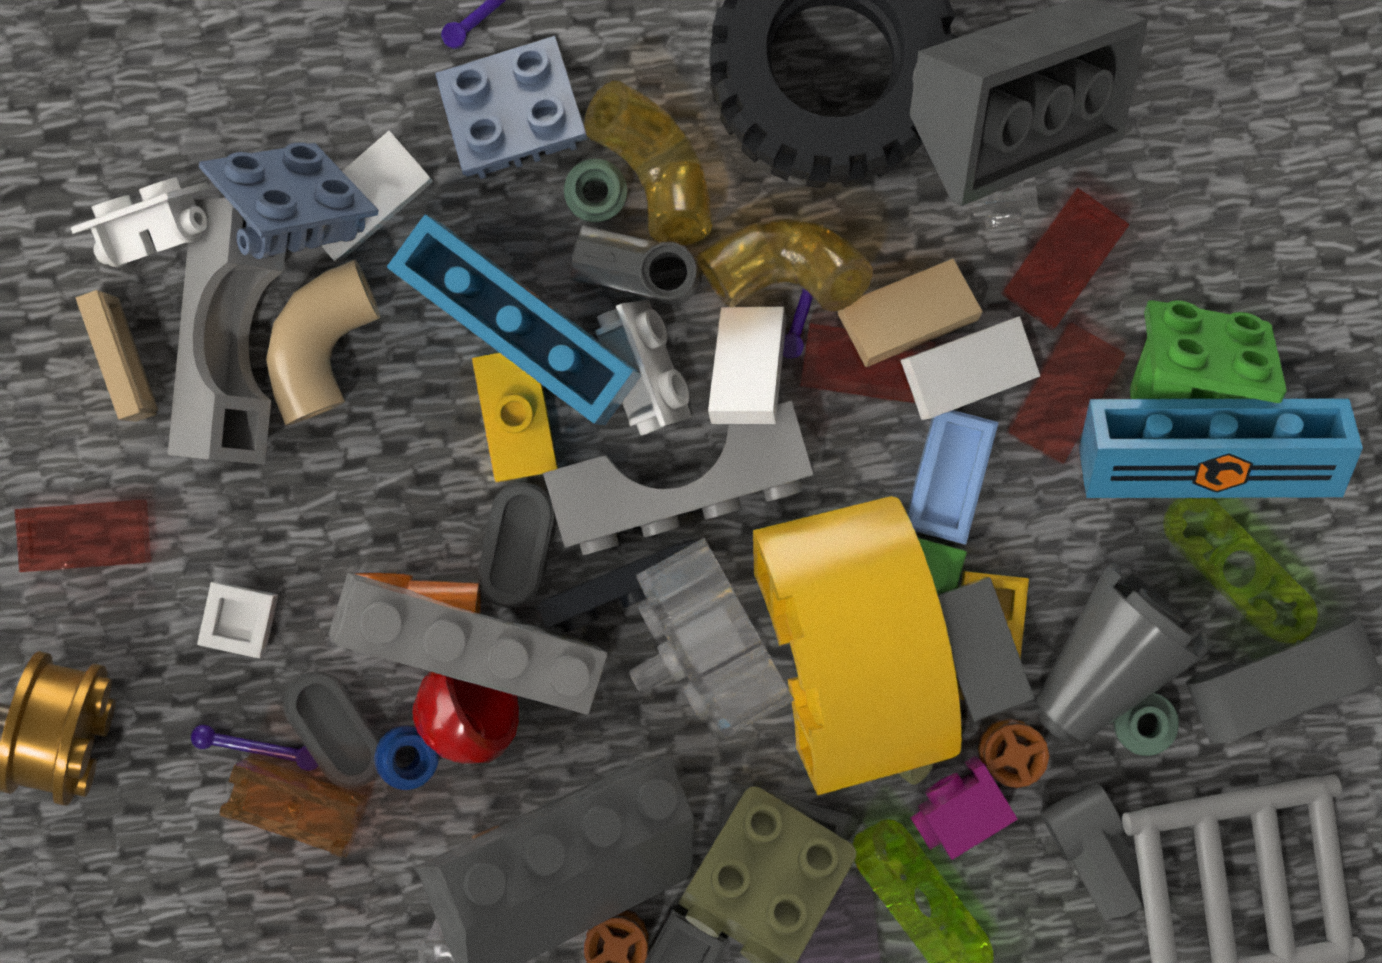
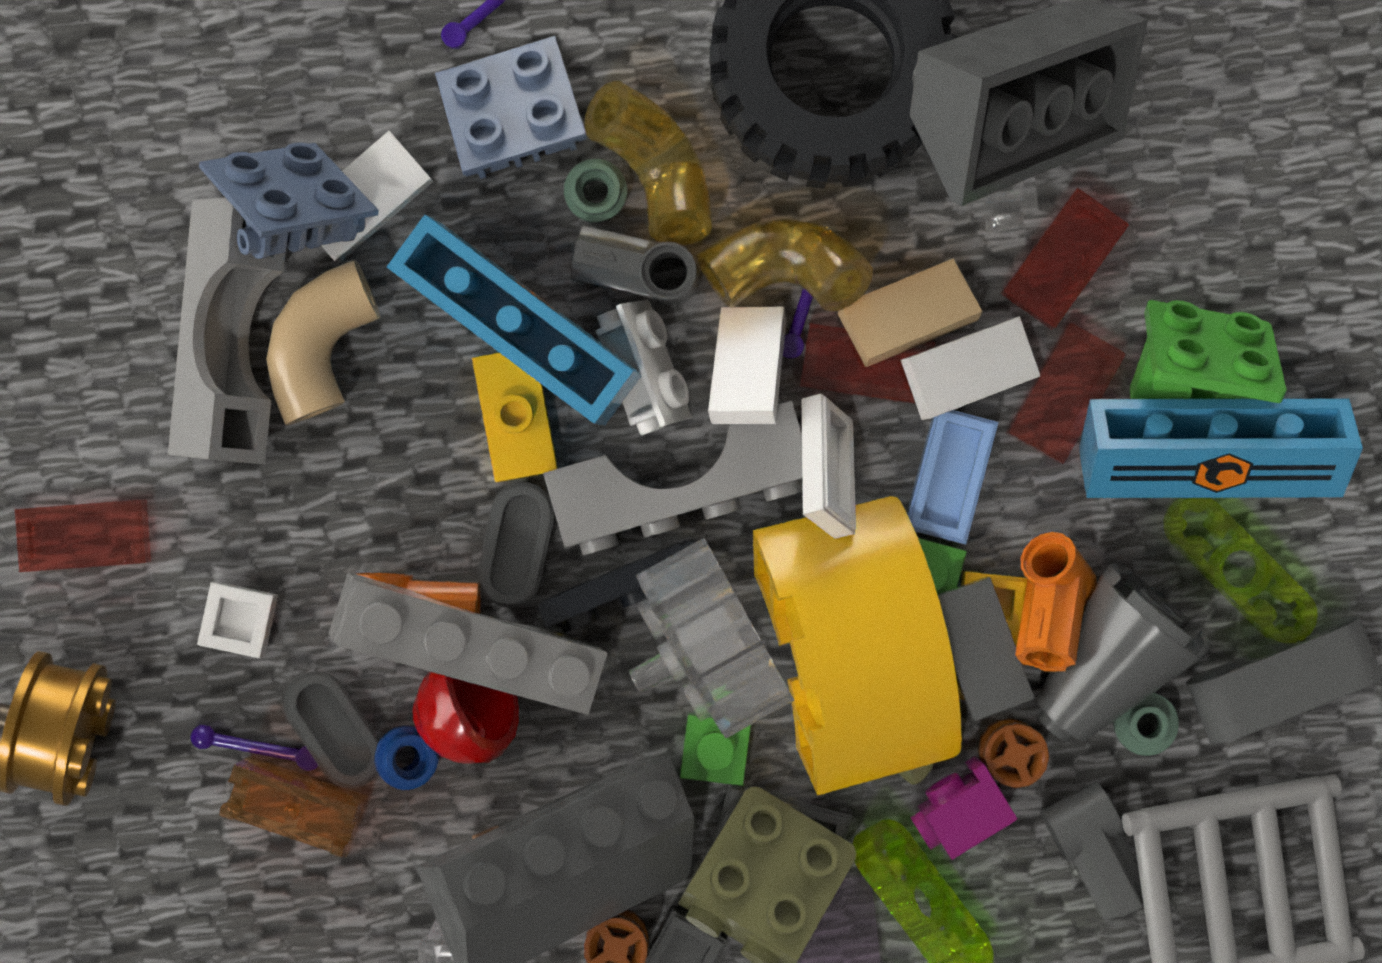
(117, 356): tan tile -> none
(165, 212): white hinge -> none
(710, 755): none -> bright green plate
(828, 466): none -> white tile
(1053, 603): none -> orange piece

